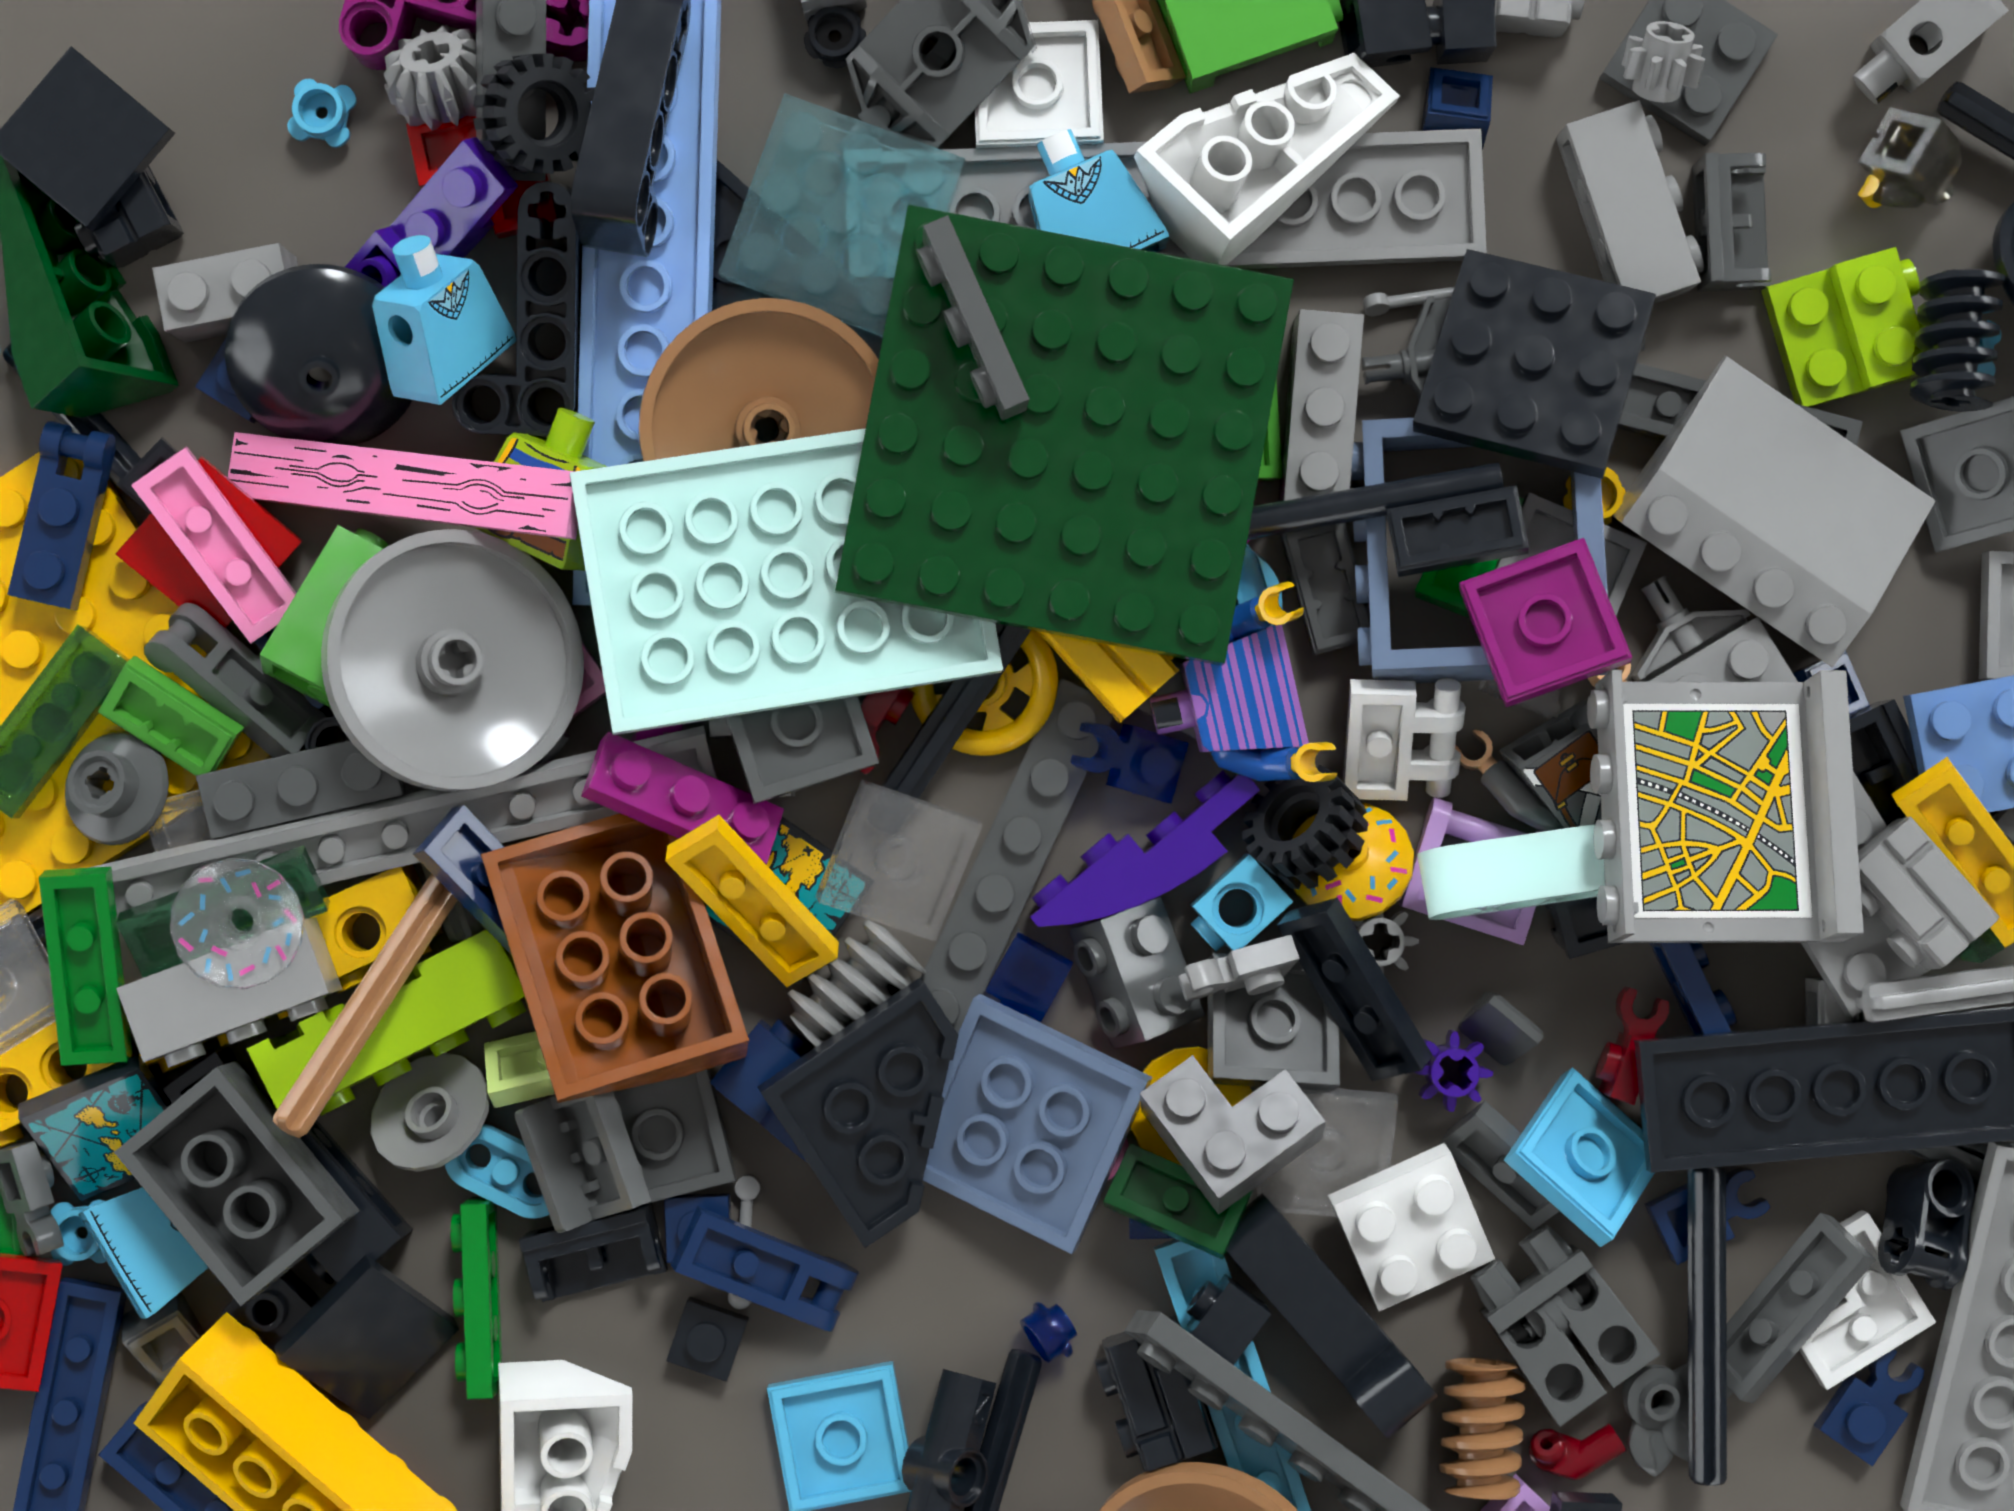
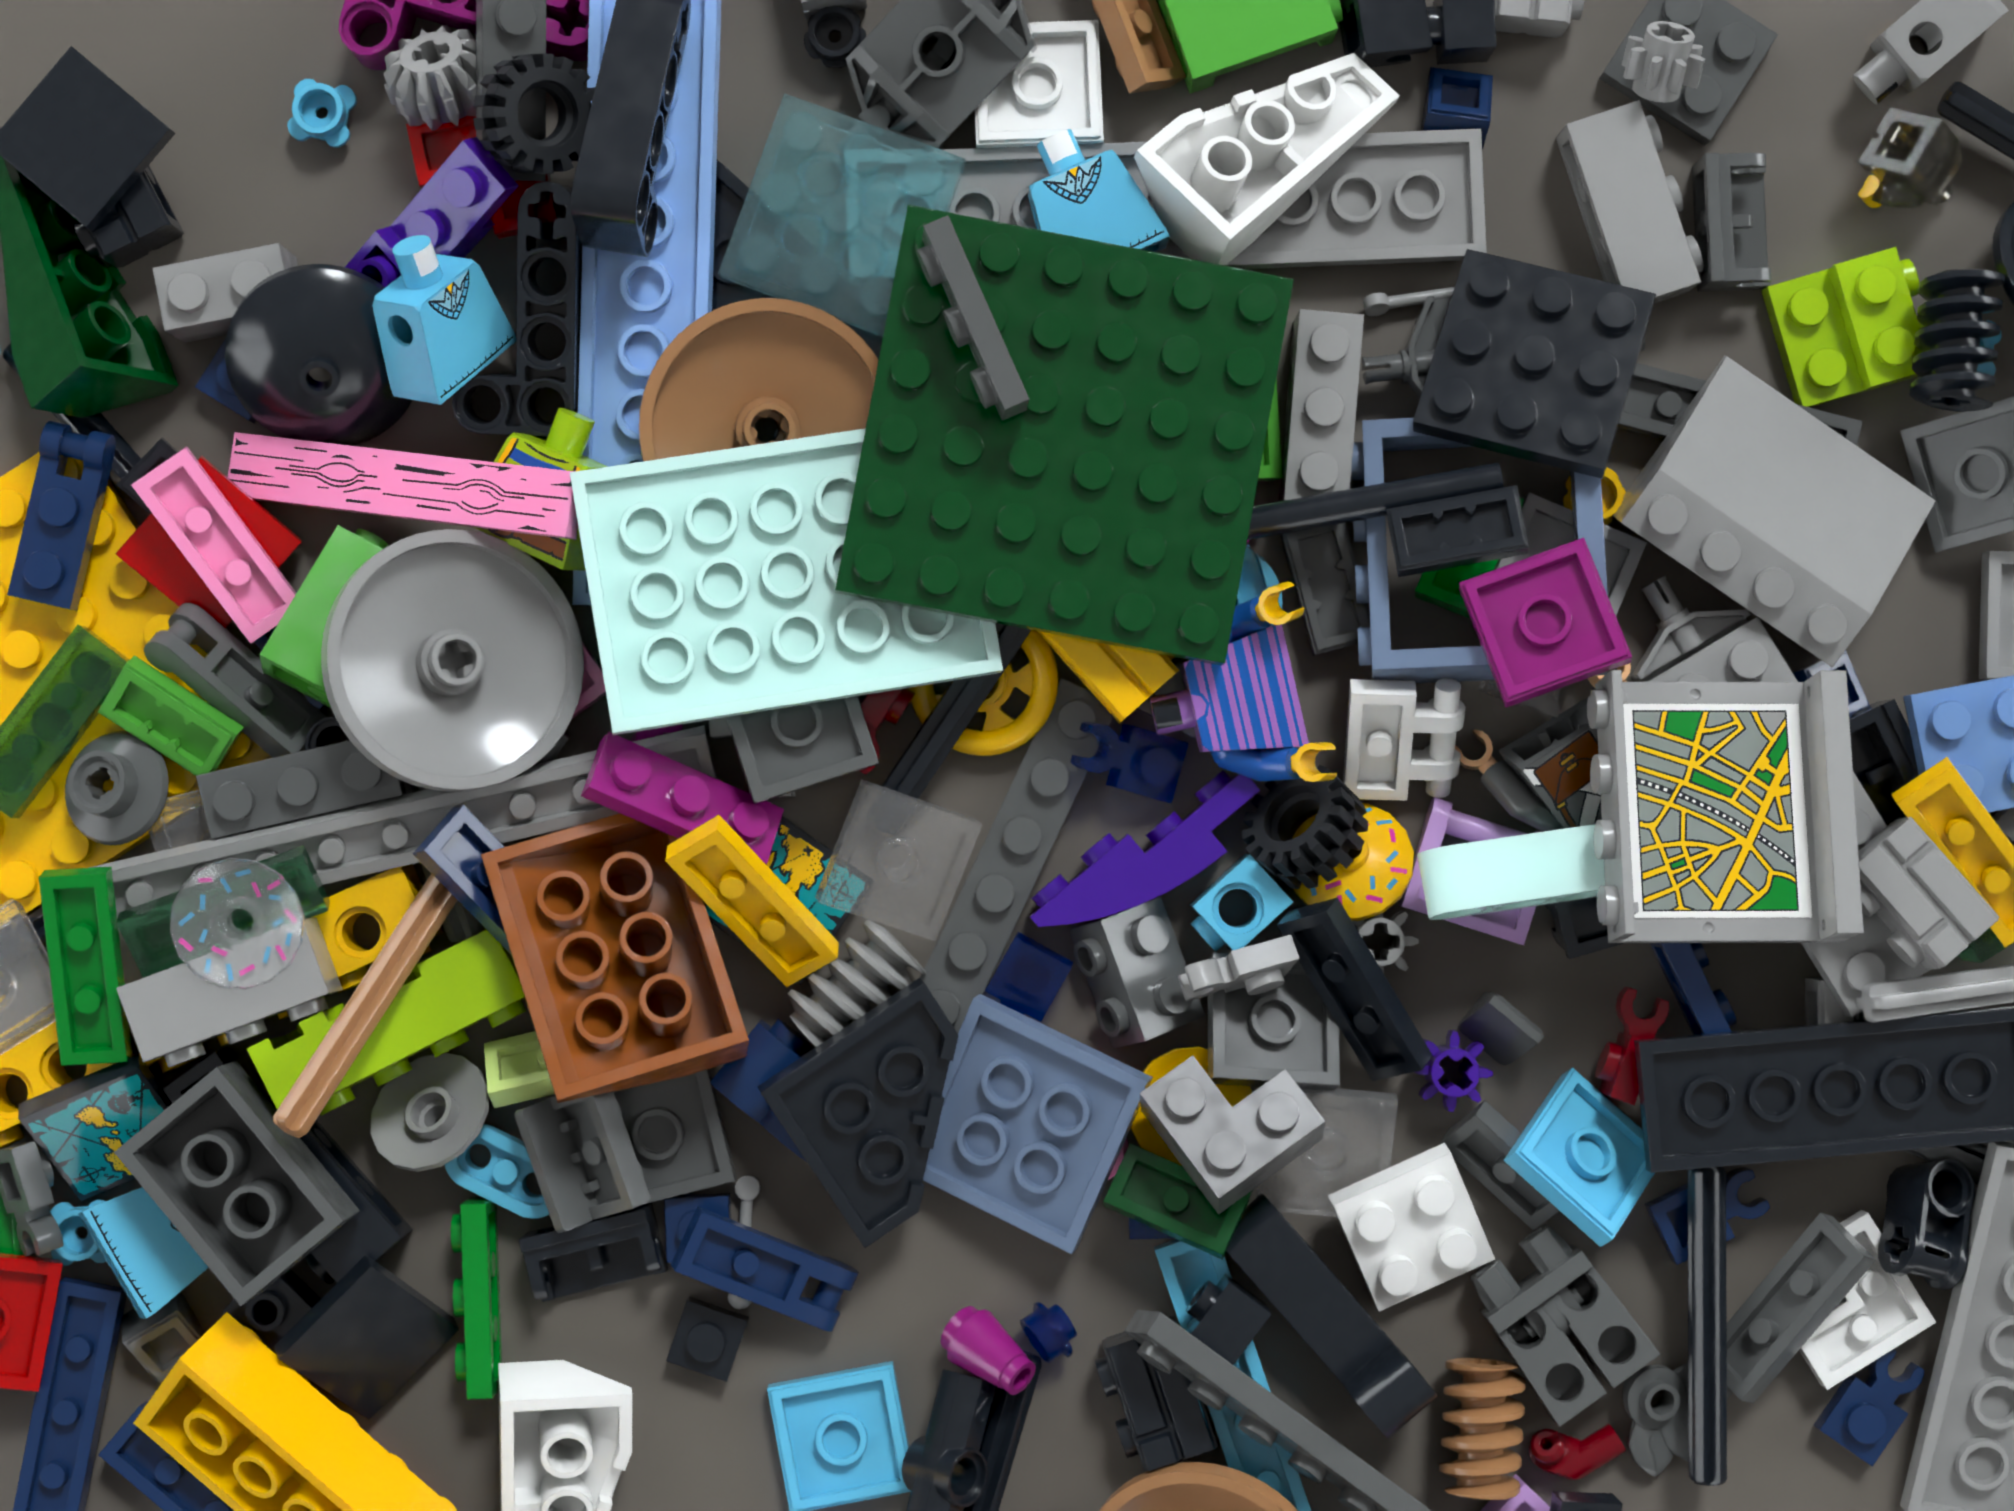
(986, 1349): none -> magenta cone

